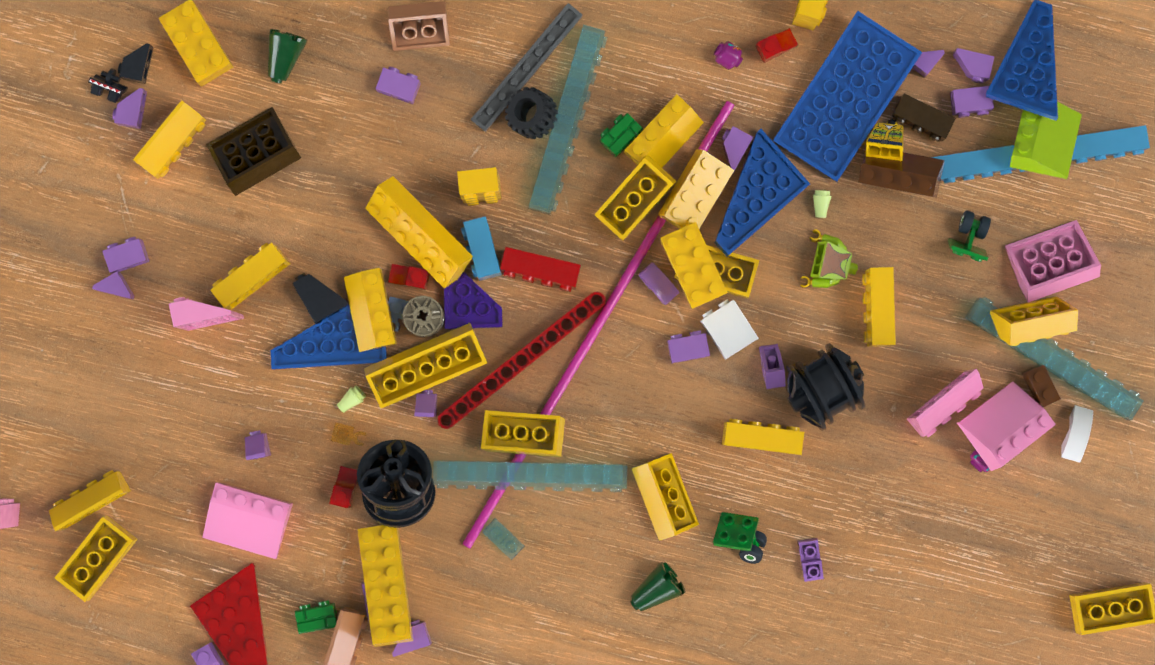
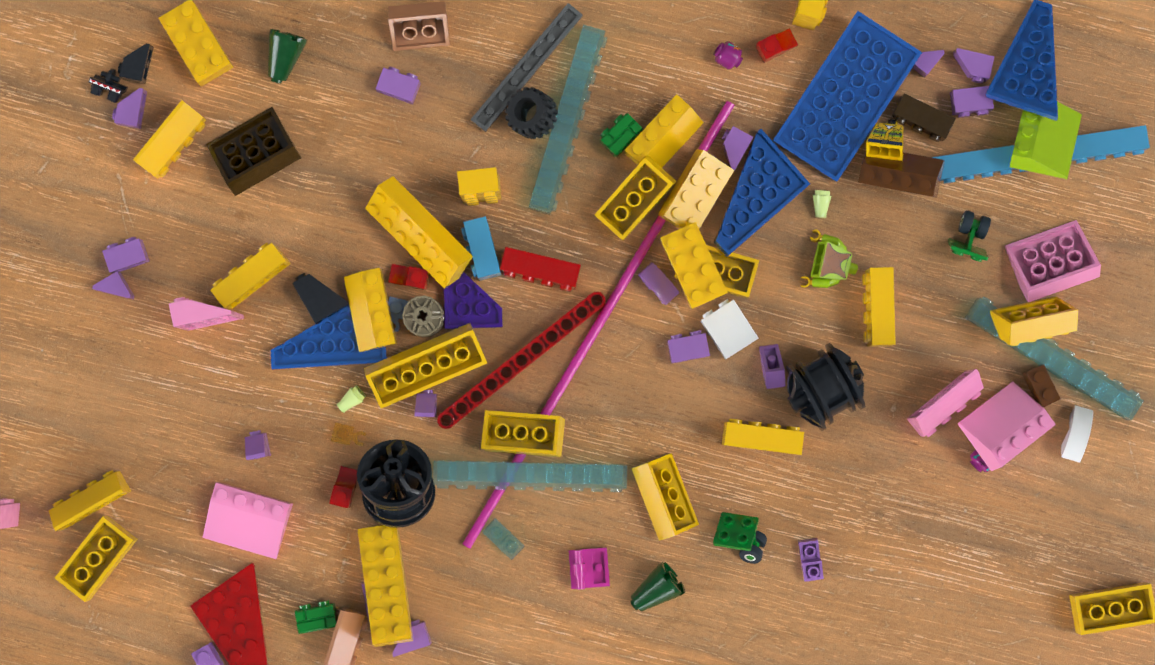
(589, 568): none -> dark pink plate

